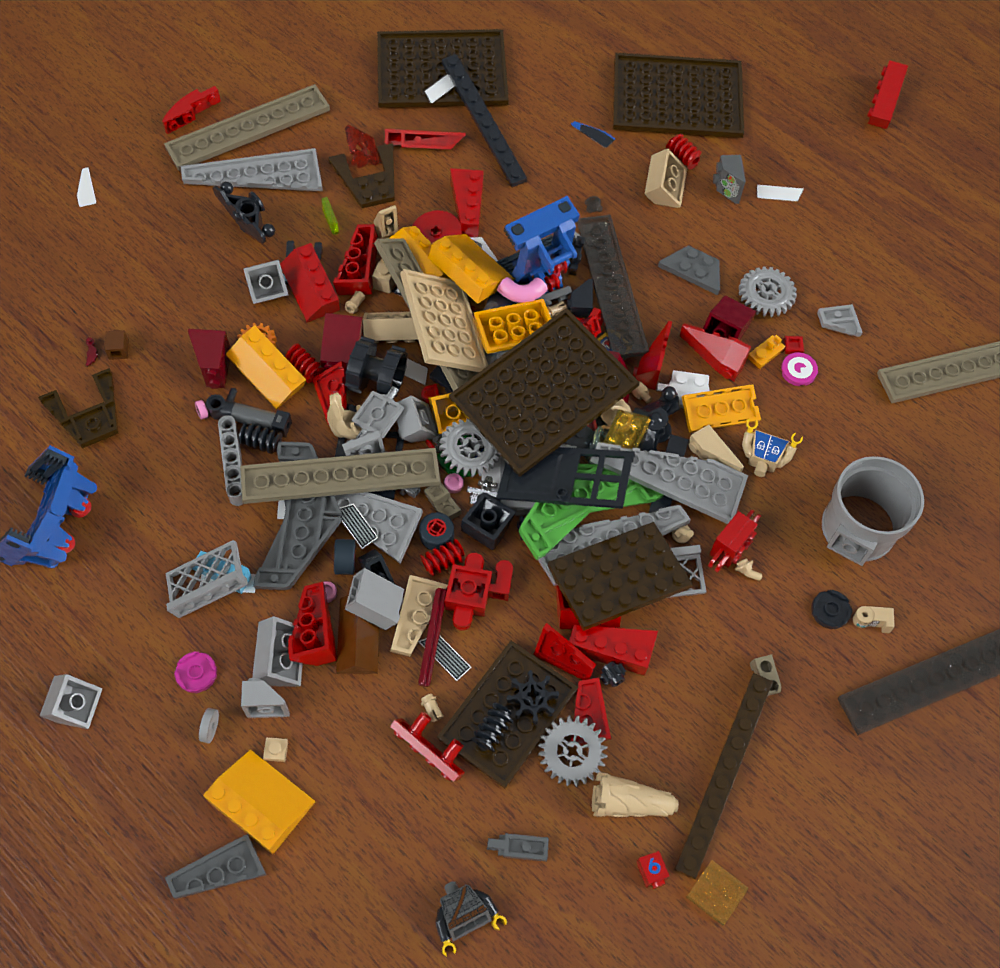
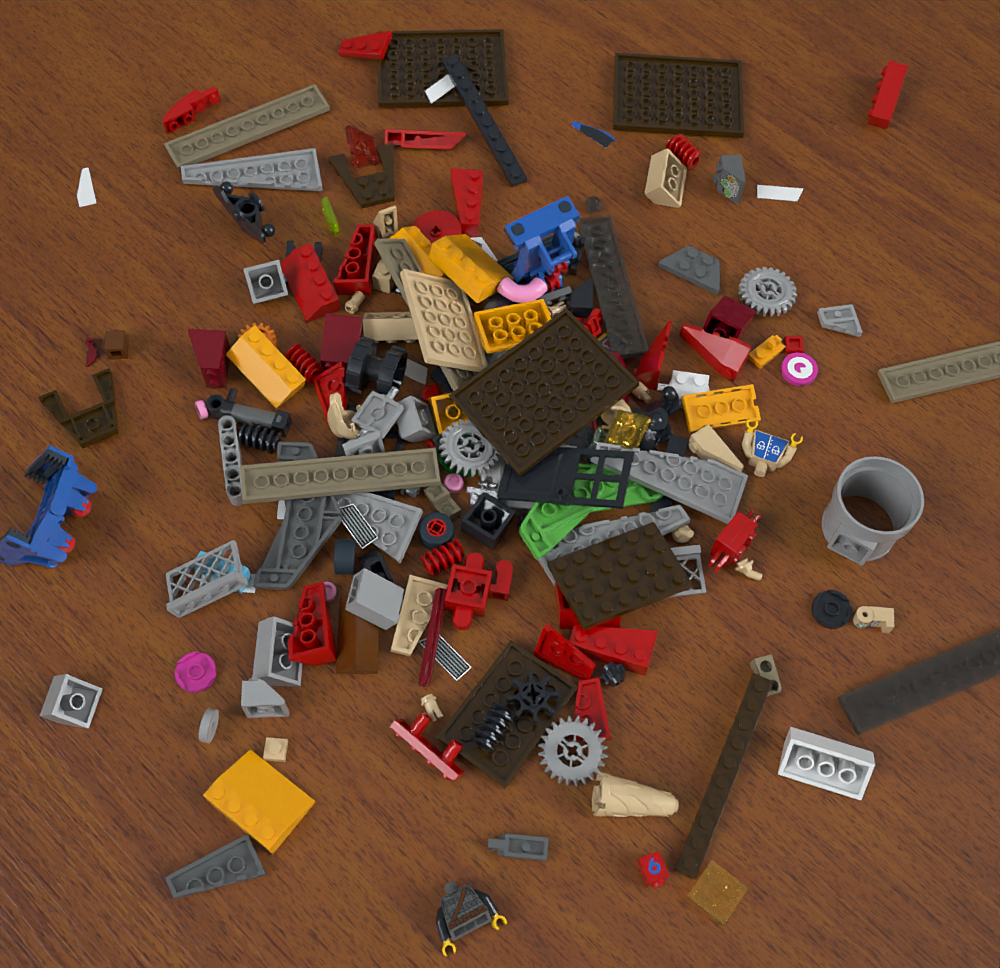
(366, 46): none -> red wing
(826, 763): none -> white slope

